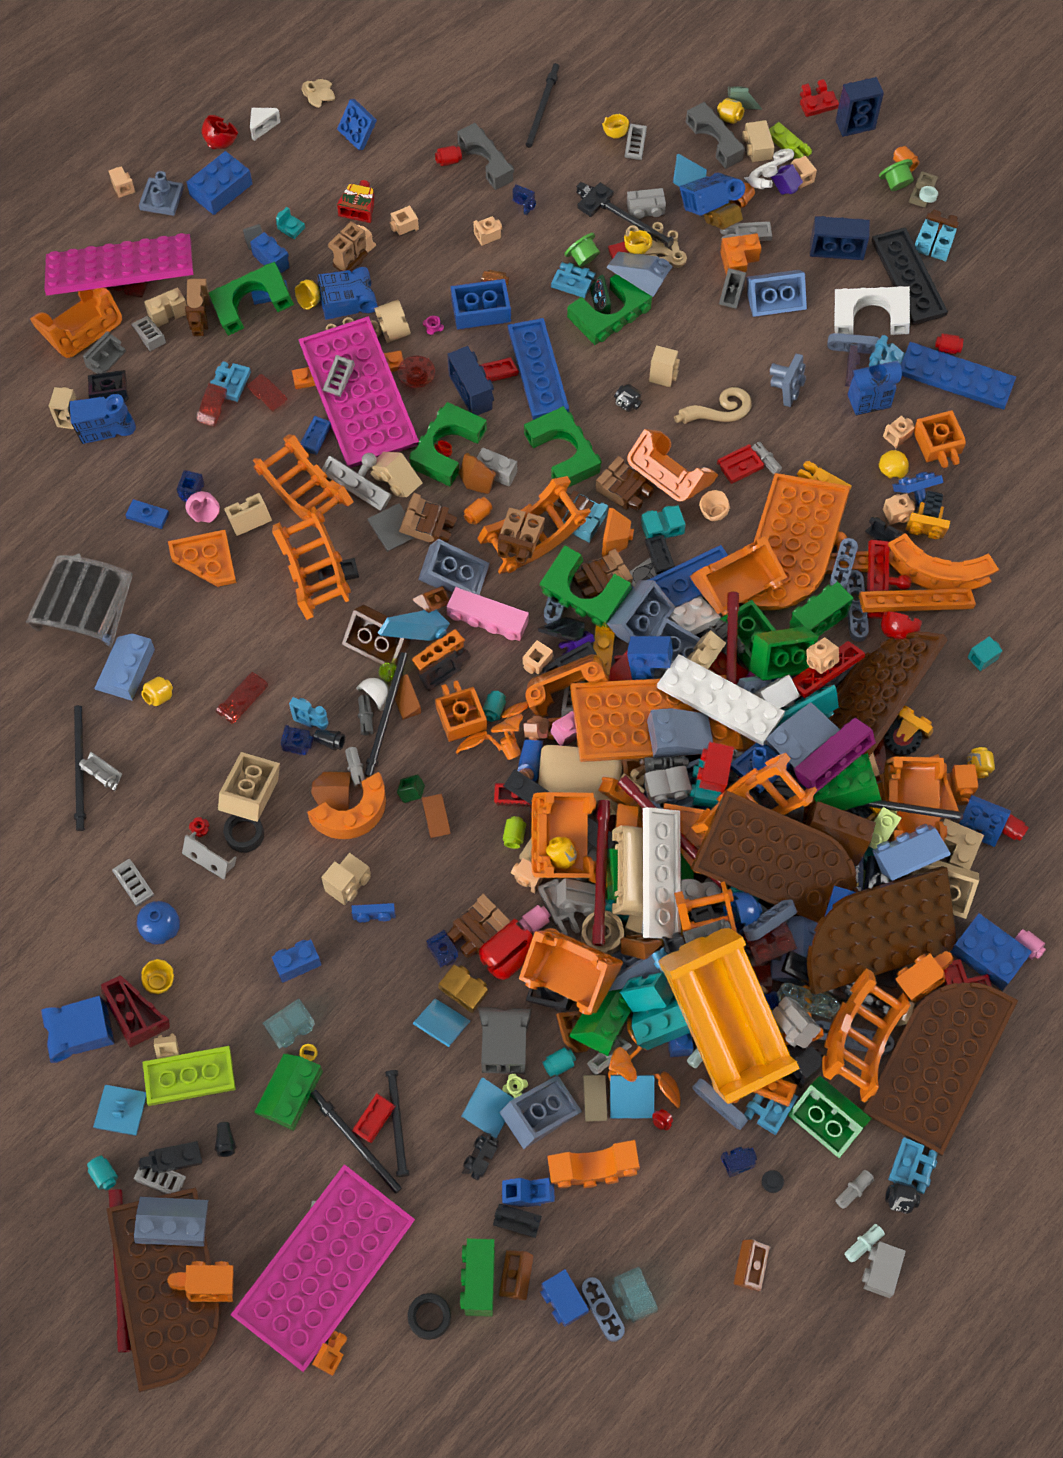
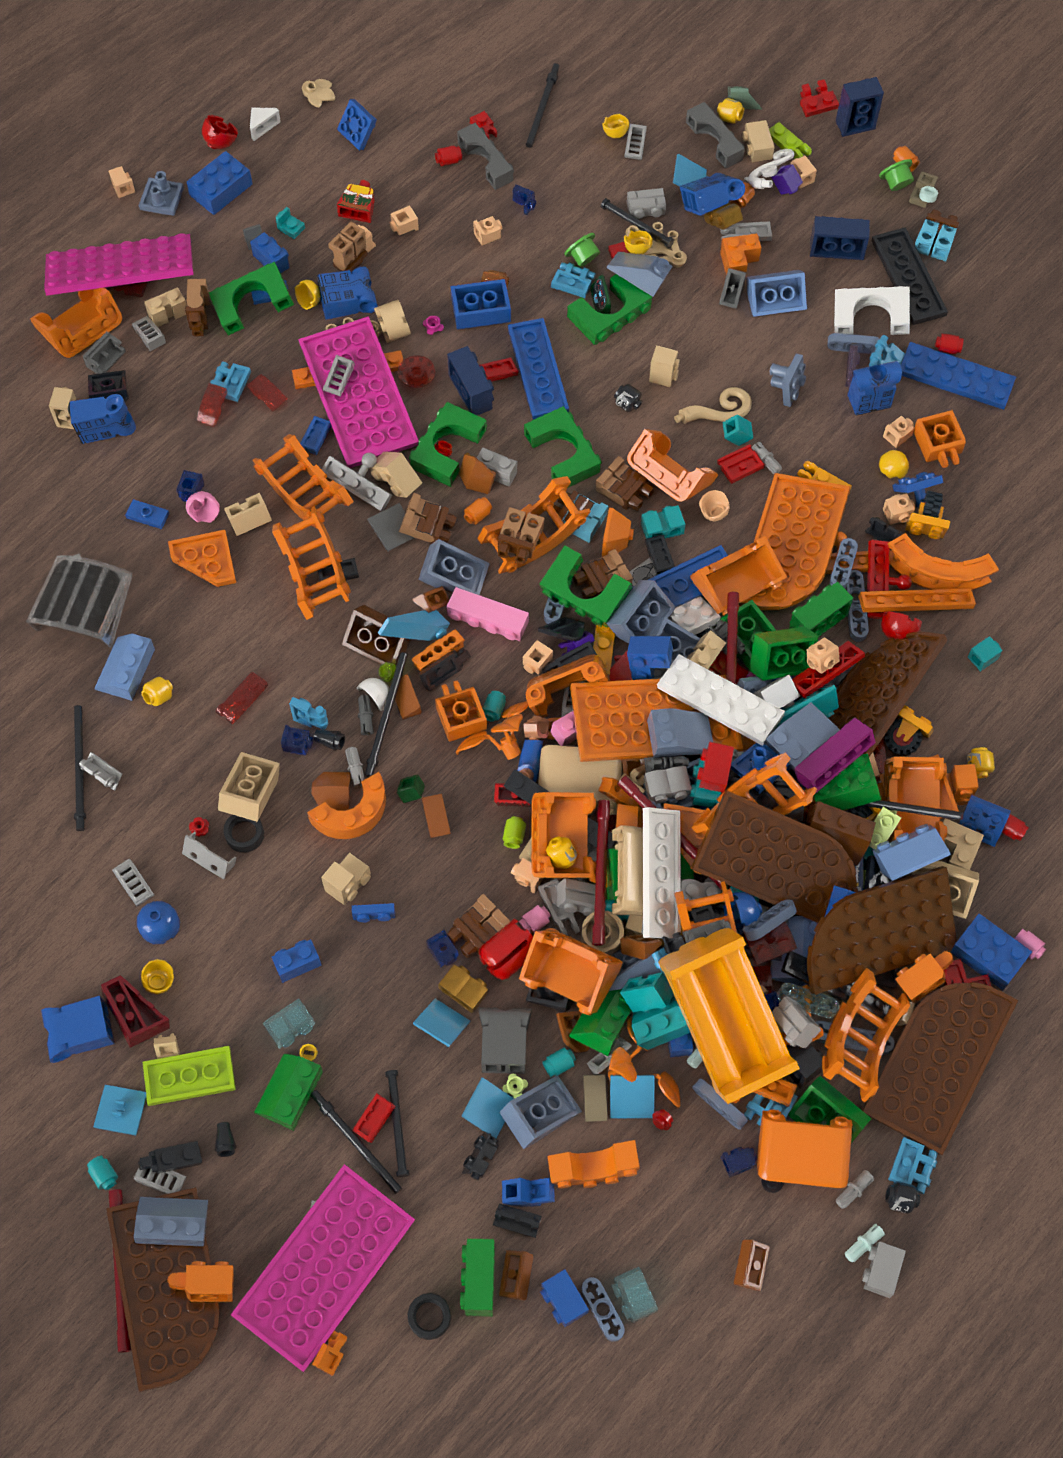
(484, 122): none -> red plate
(592, 197): black hinge -> none
(737, 430): none -> teal brick
(804, 1151): none -> orange windscreen

